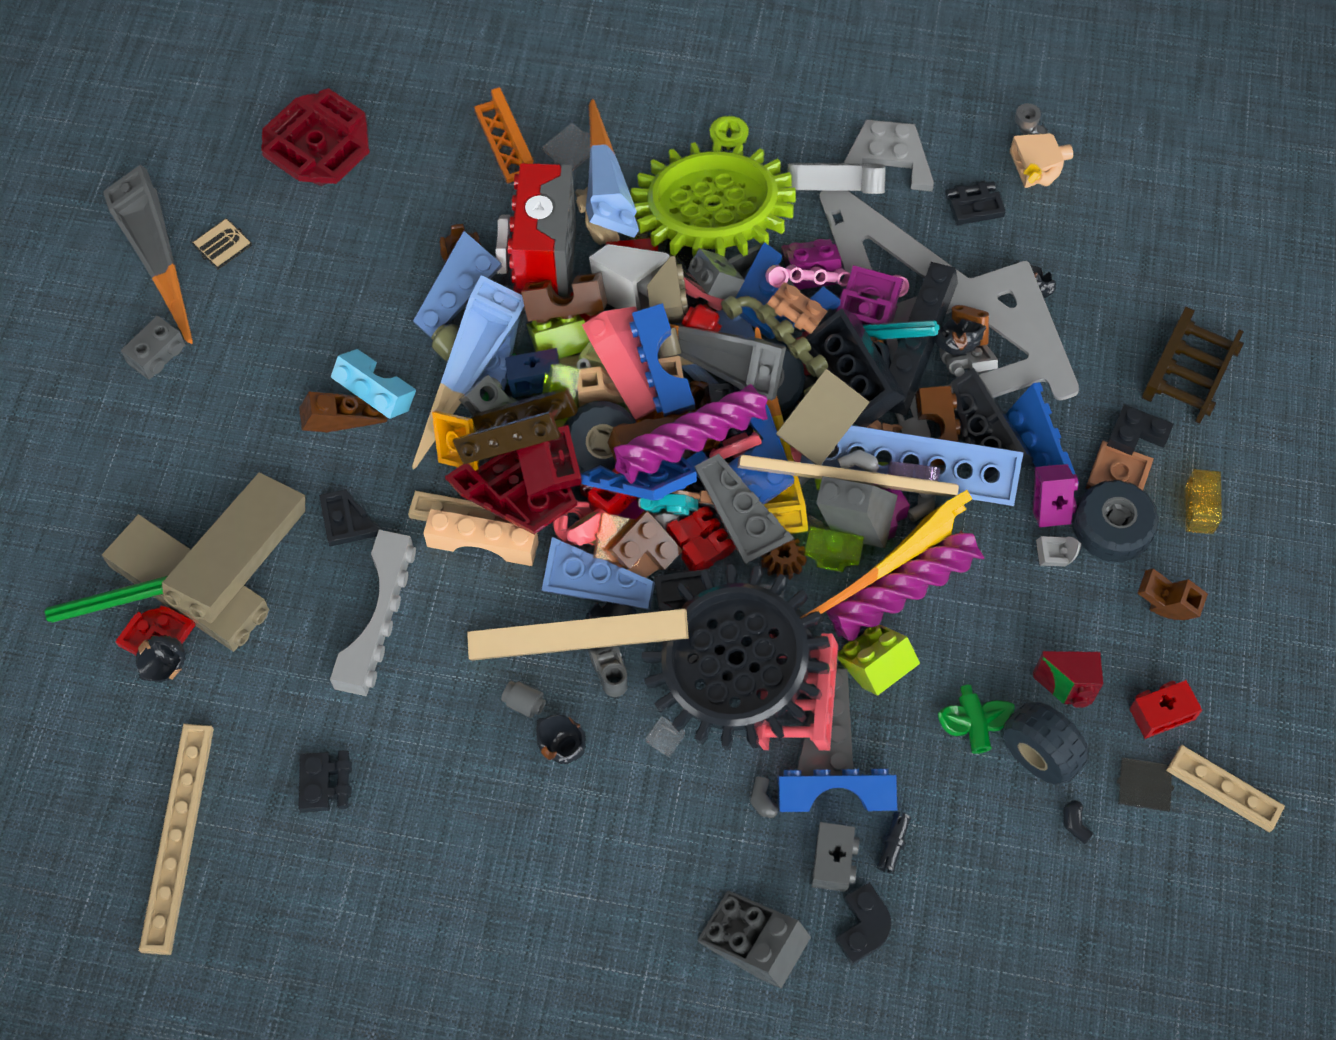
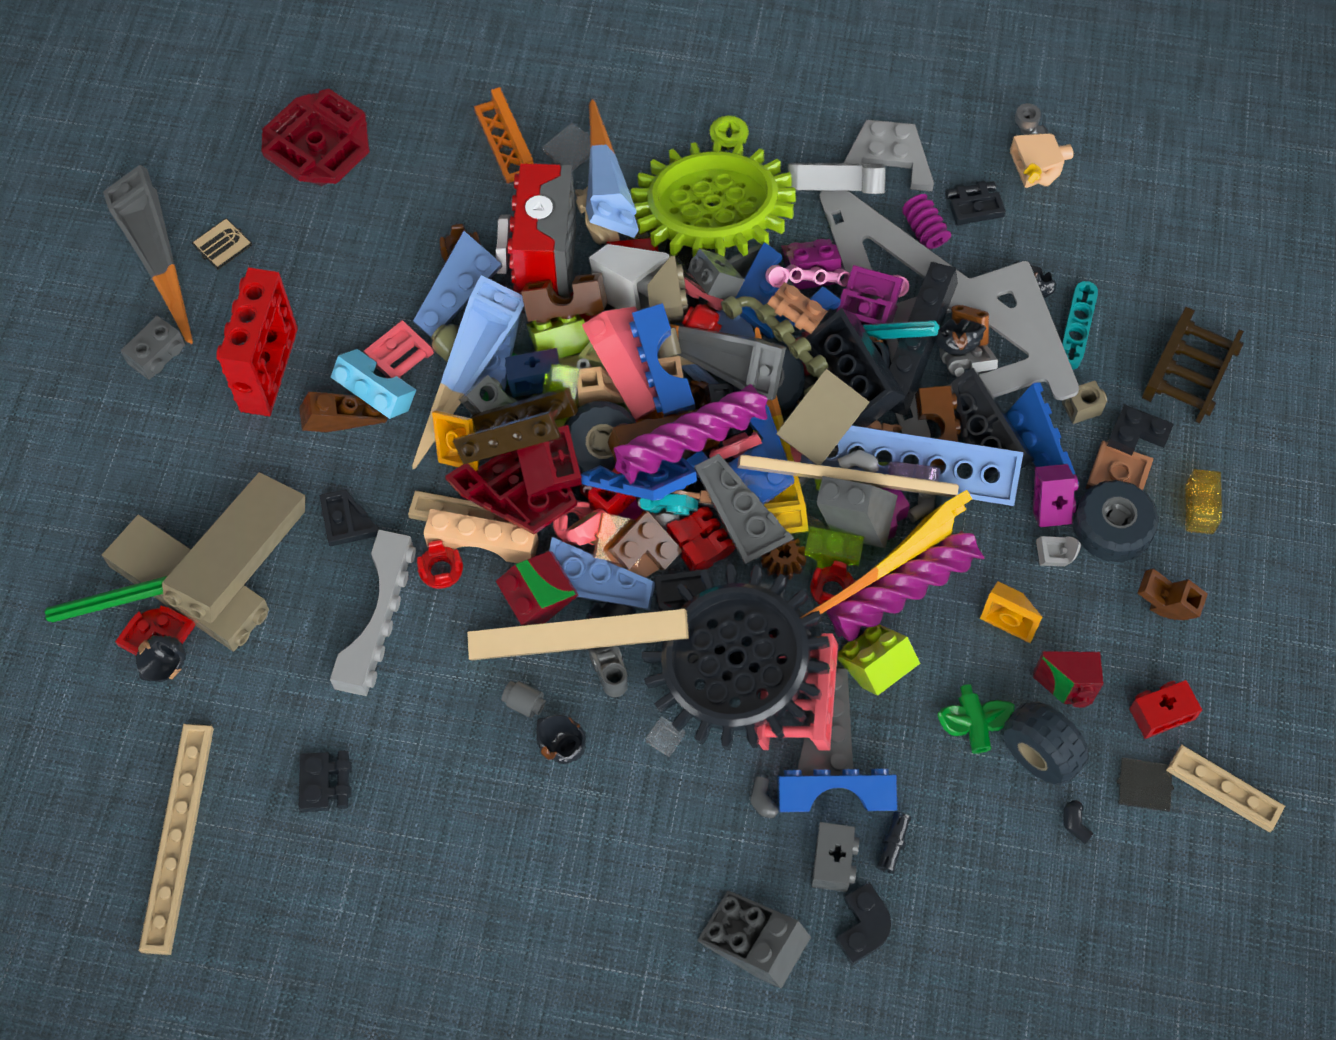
(270, 318): none -> red brick
(396, 344): none -> coral plate
(435, 553): none -> red piece
(537, 589): none -> dark red slope
(835, 573): none -> red piece
(926, 222): none -> magenta piece
(1011, 612): none -> light orange slope
(1079, 325): none -> teal beam
(1080, 410): none -> dark tan brick

